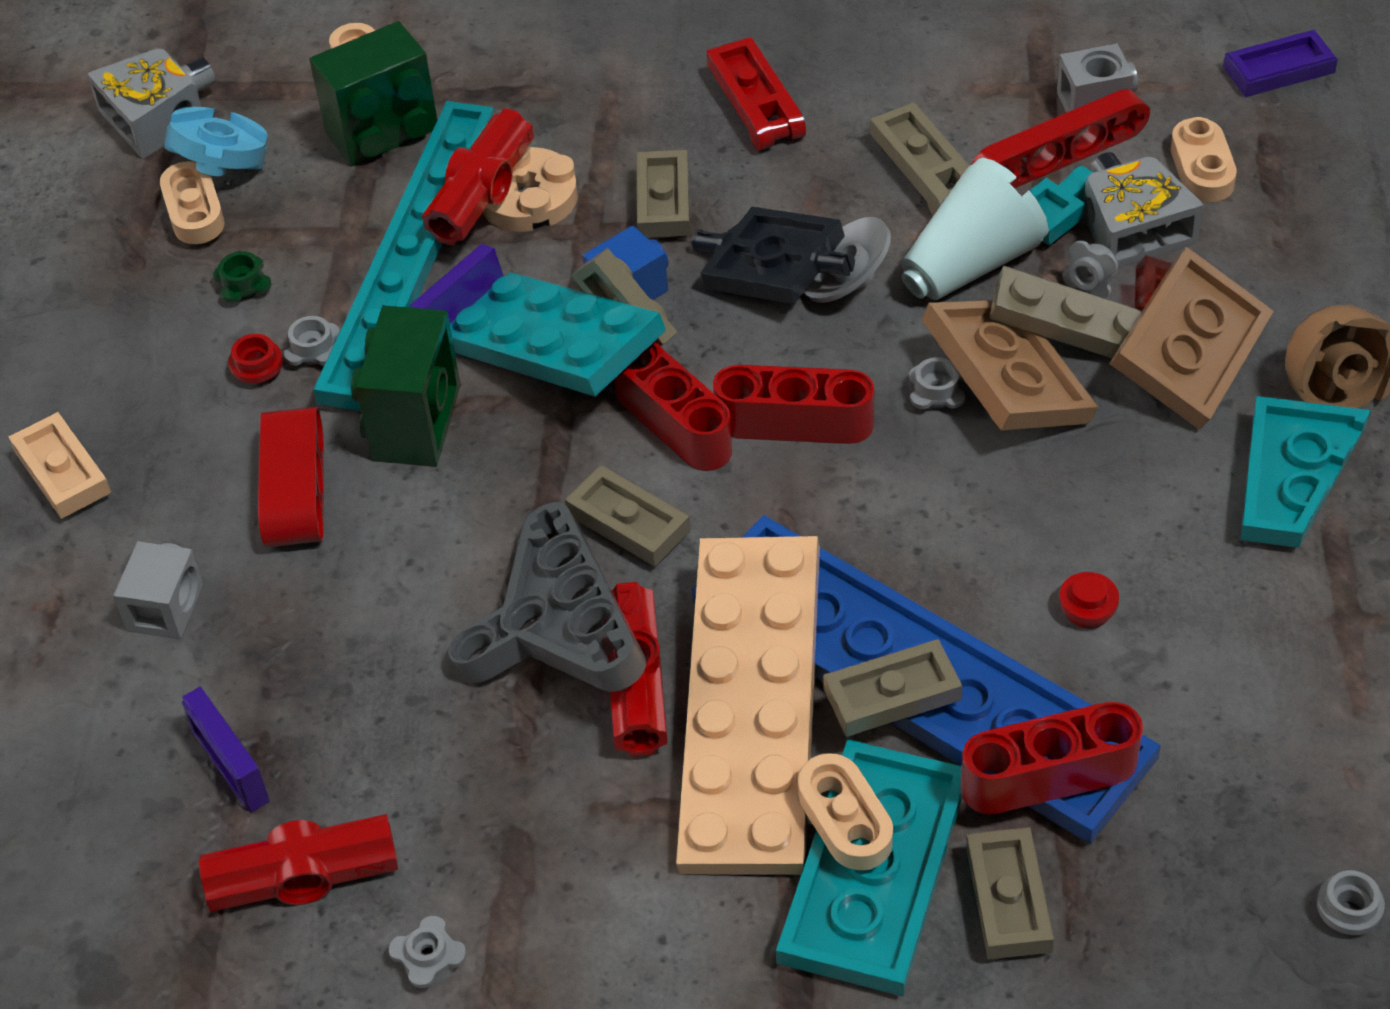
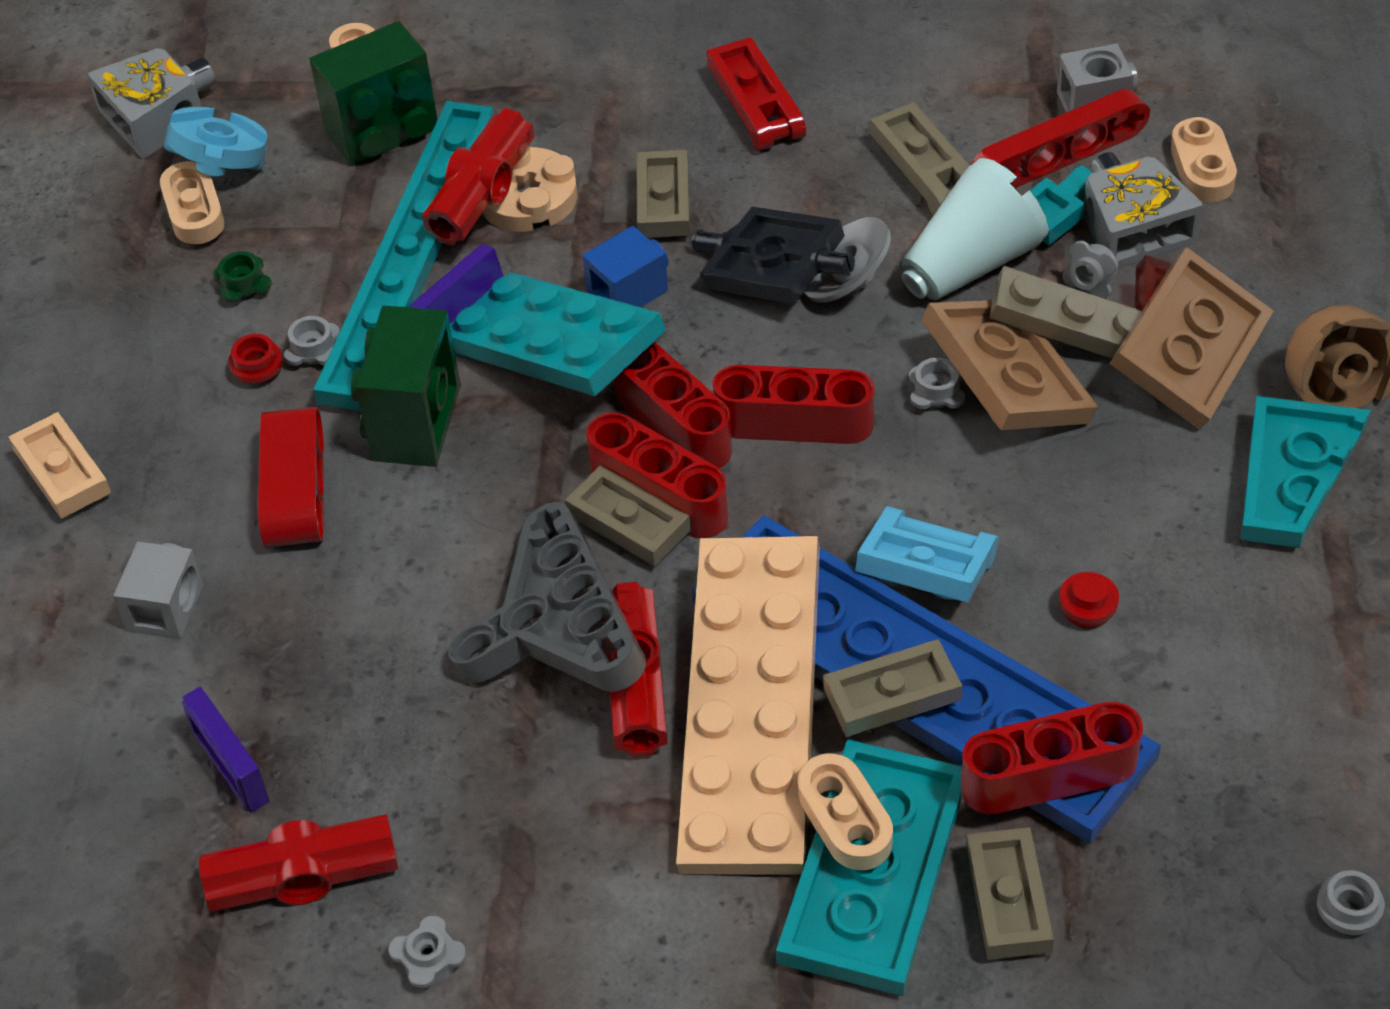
(613, 280): dark tan plate -> none
(661, 469): none -> red beam
(926, 556): none -> medium azure plate
(1280, 63): dark purple tile -> none

